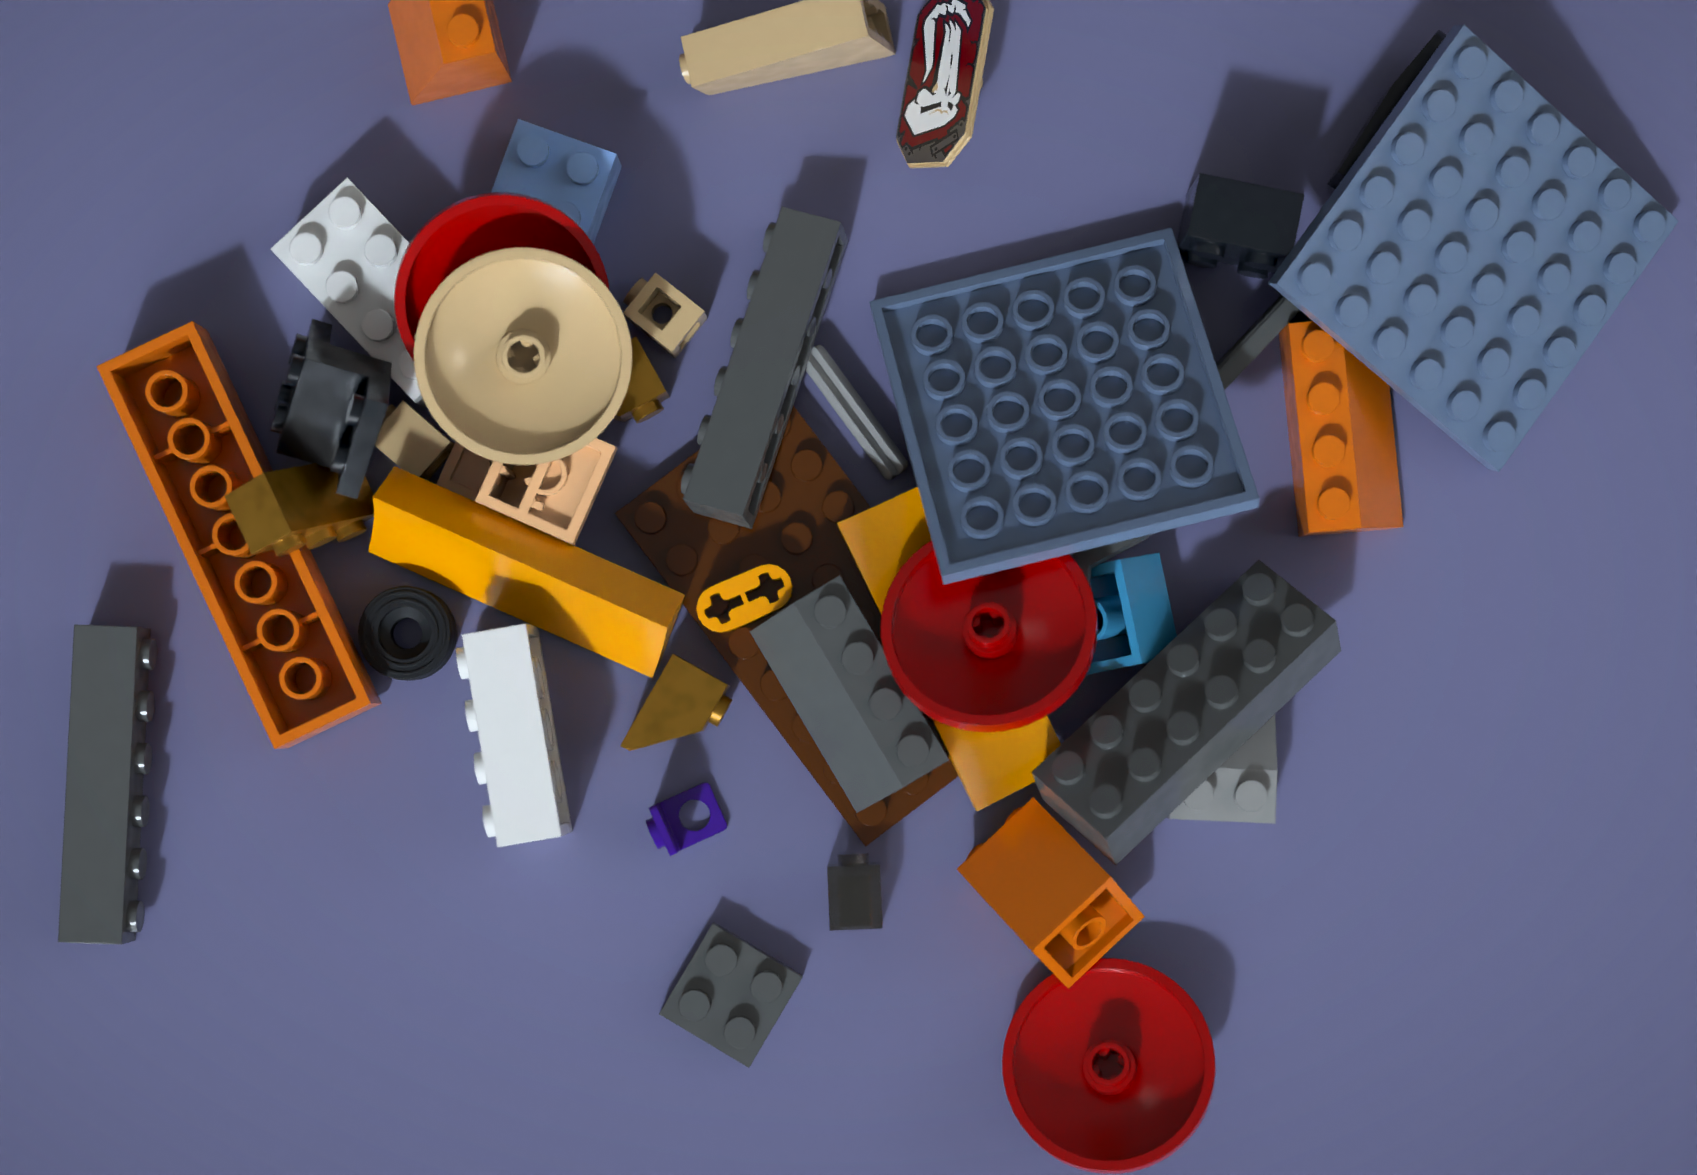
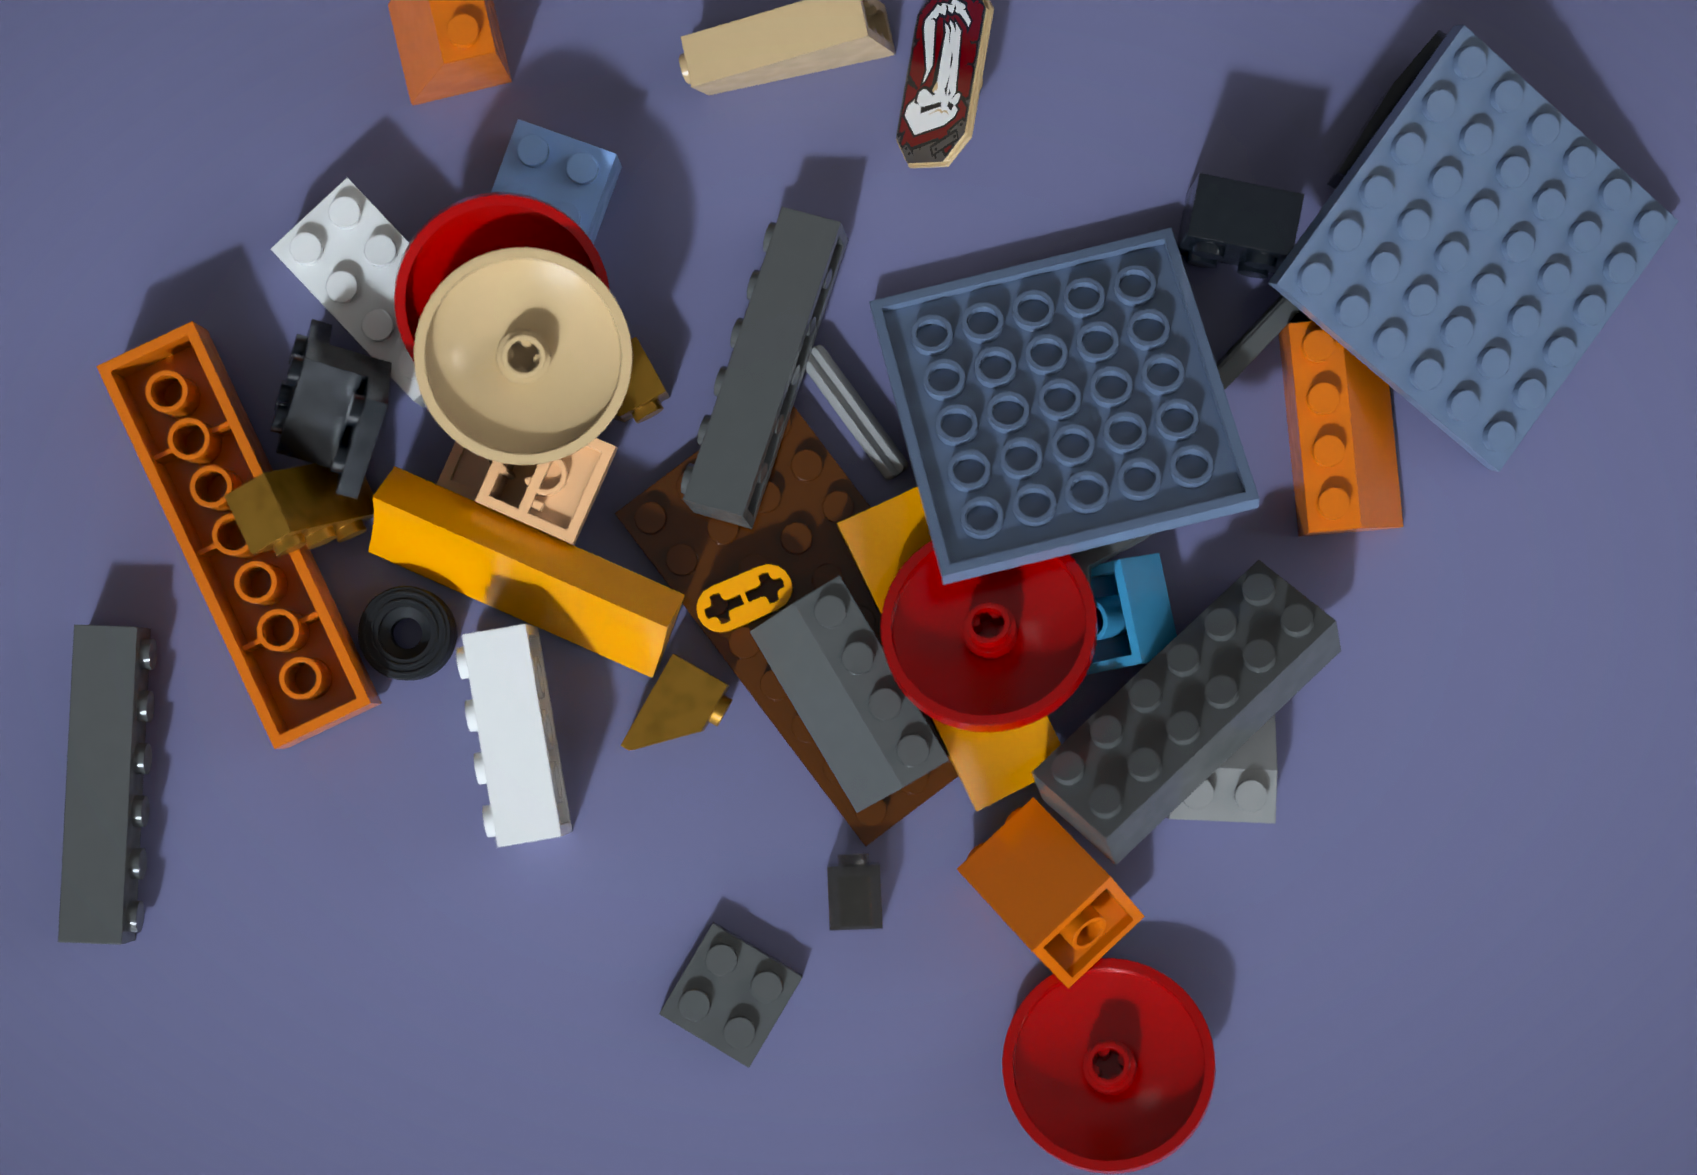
(412, 441): tan brick -> none
(657, 292): tan brick -> none
(666, 825): dark purple bracket -> none

